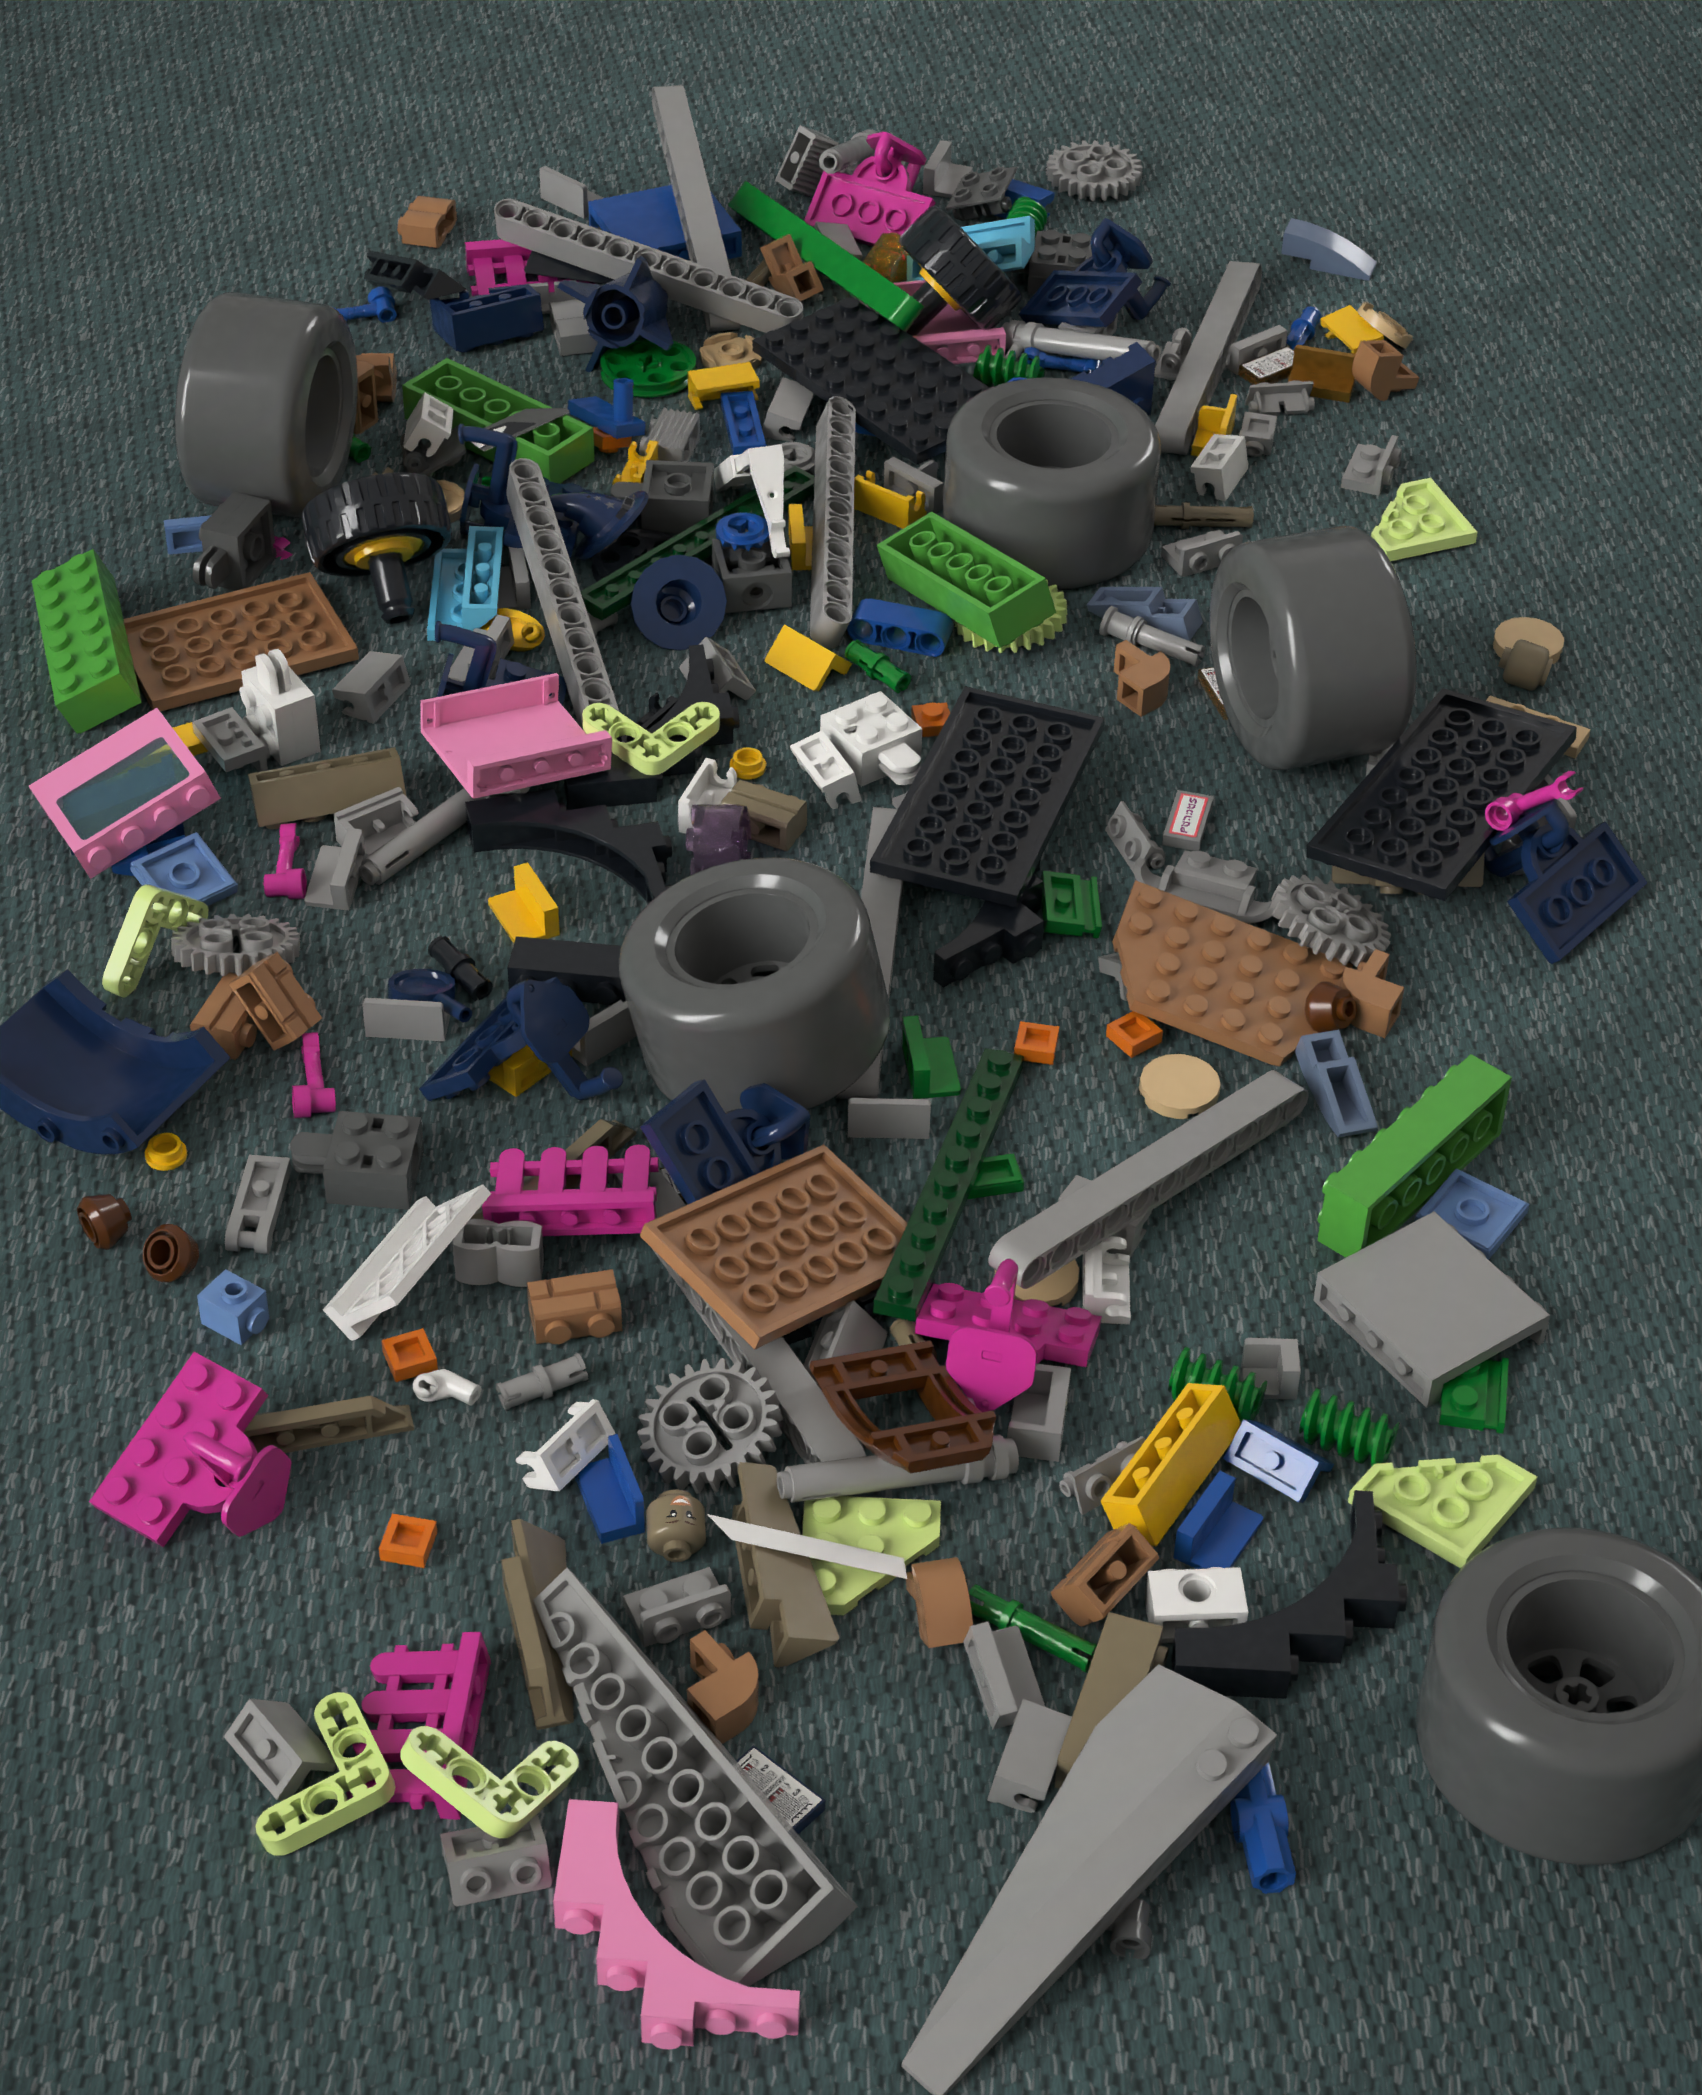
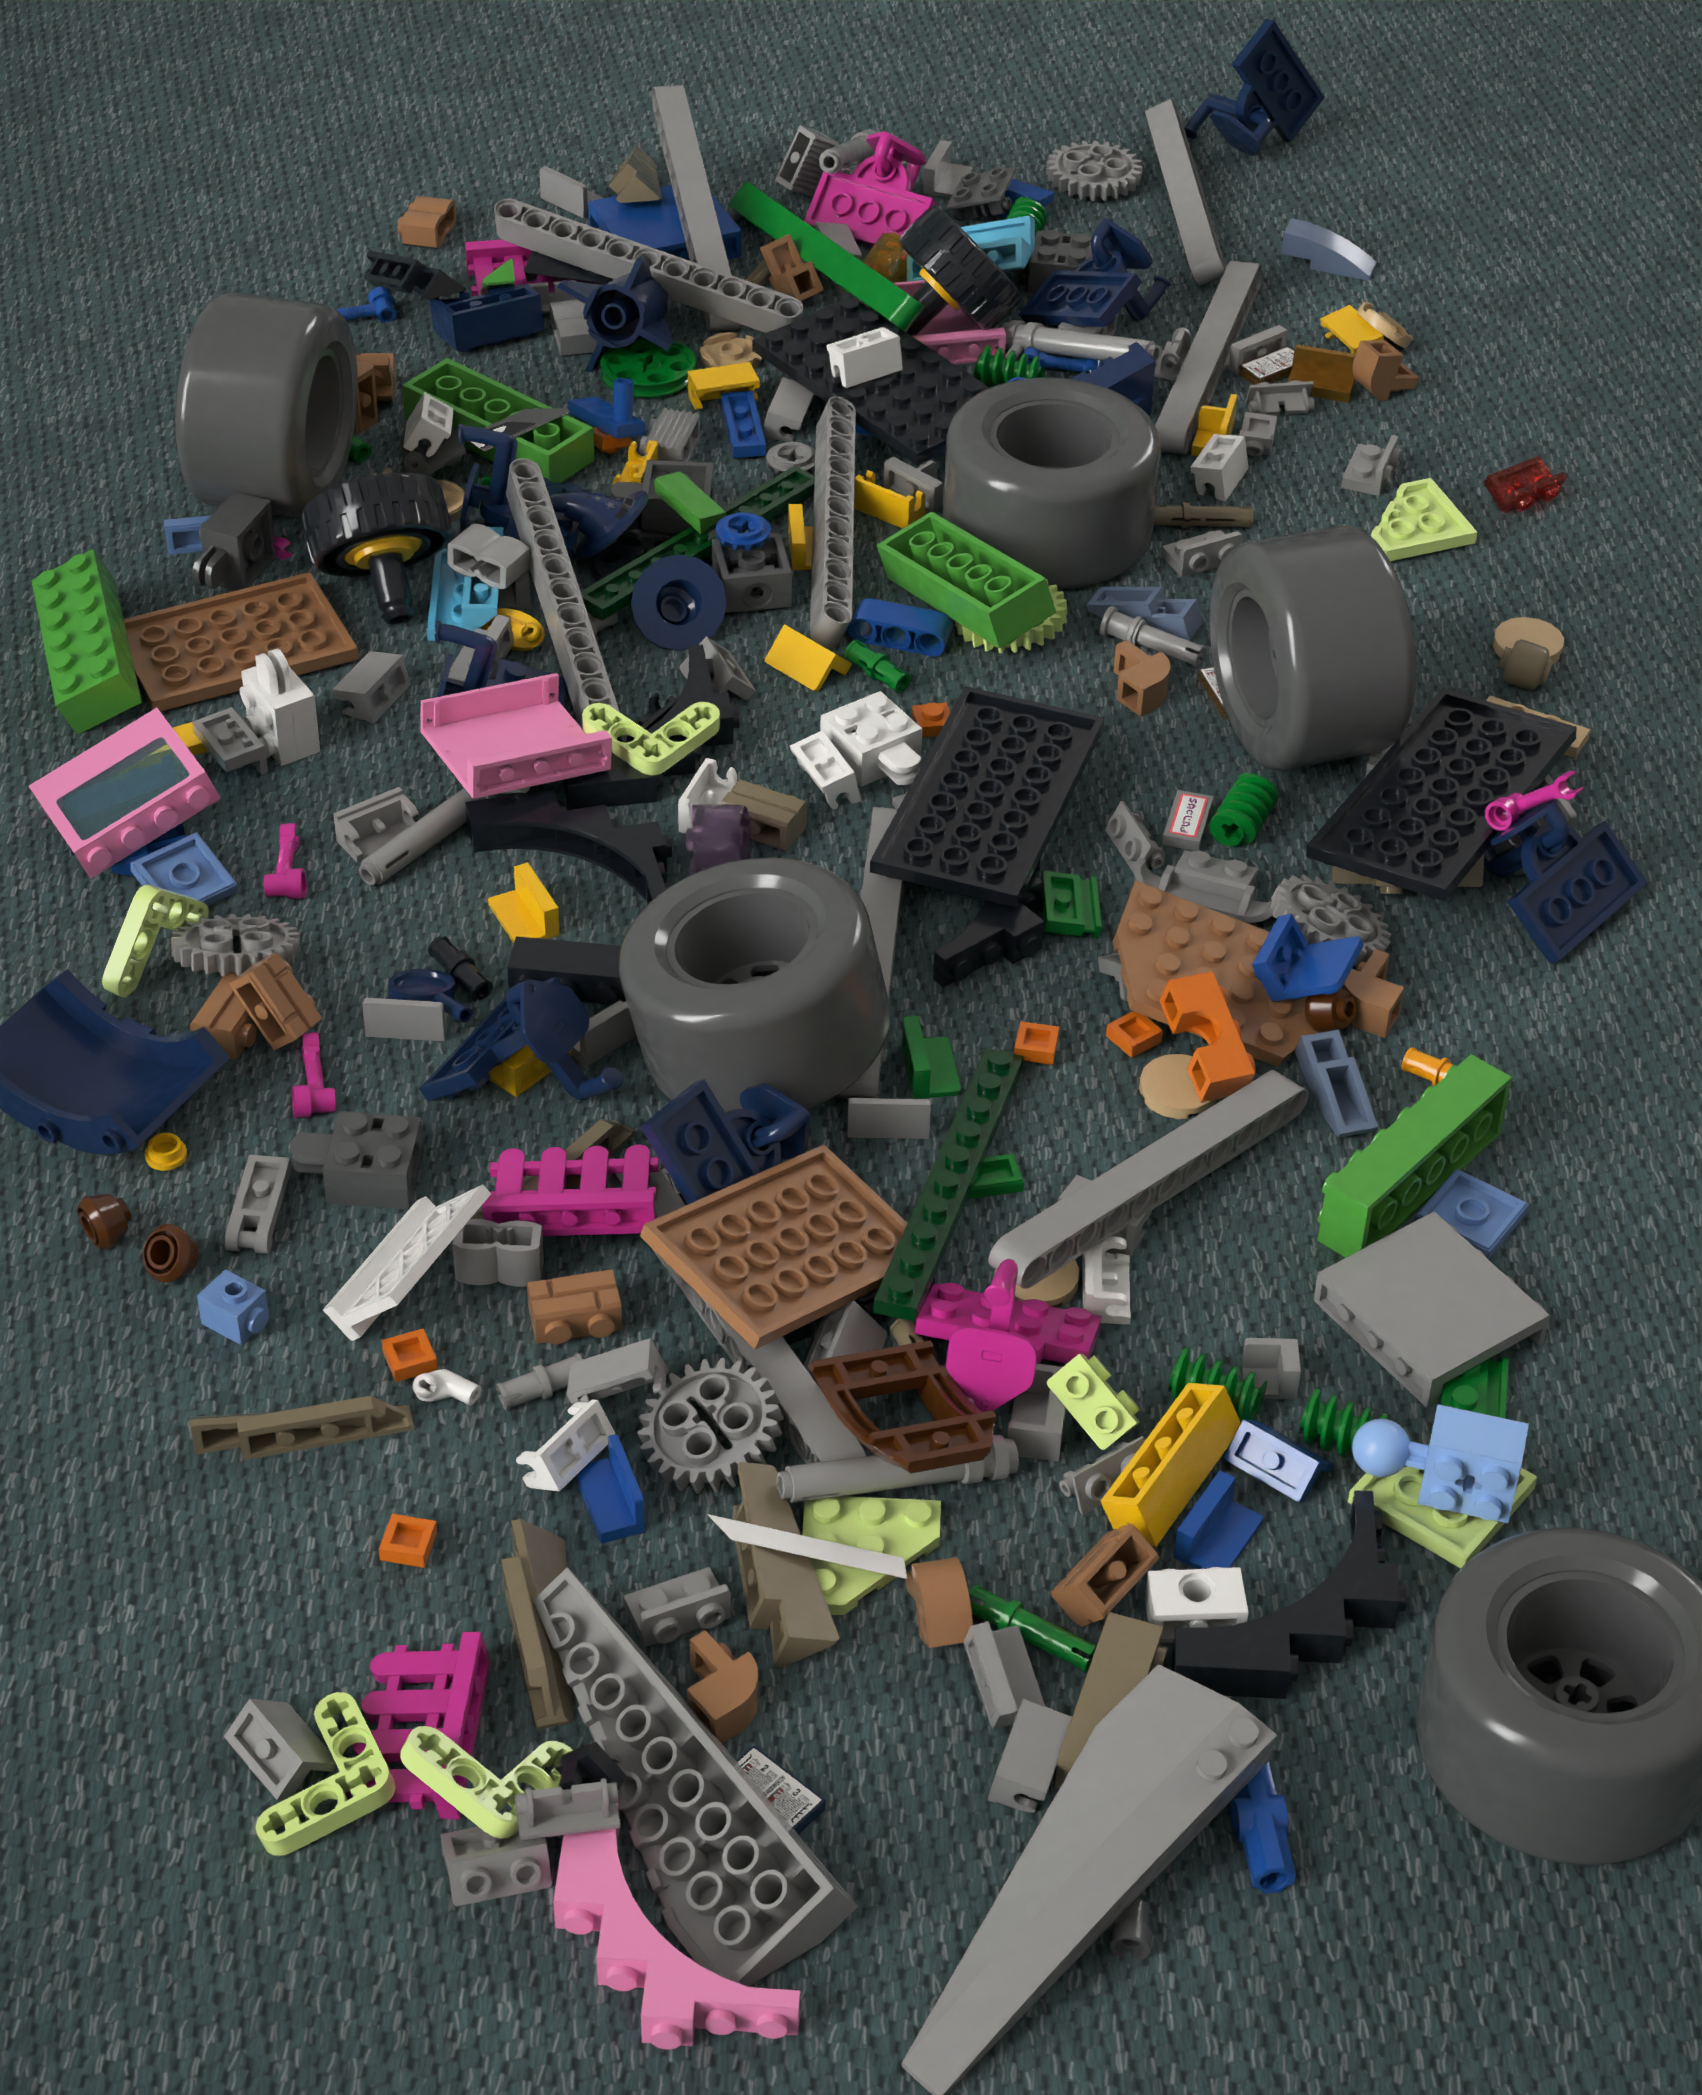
(186, 1453): dark pink plate -> none
(323, 786): dark tan brick -> none
(337, 873): light grey panel -> none
(488, 556): none -> light grey brick
(500, 277): none -> bright green slope
(567, 1811): none -> light grey hinge
(588, 1766): none -> black tile
(617, 1372): none -> light grey hinge
(636, 179): none -> dark tan wedge
(675, 1524): dark tan head -> none
(688, 501): none -> bright green slope
(748, 763): yellow plate -> none
(764, 470): white hinge -> none
(865, 356): none -> white hinge
(1093, 1402): none -> yellowish green bracket
(1185, 193): none -> light grey beam
(1201, 1007): none -> orange arch
(1244, 810): none -> green piece
(1274, 94): none -> dark blue plate
(1297, 969): none -> blue bracket
(1303, 327): blue axle -> none
(1425, 1065): none -> light orange pin
(1466, 1466): none -> light blue brick
(1523, 485): none -> clear red bracket

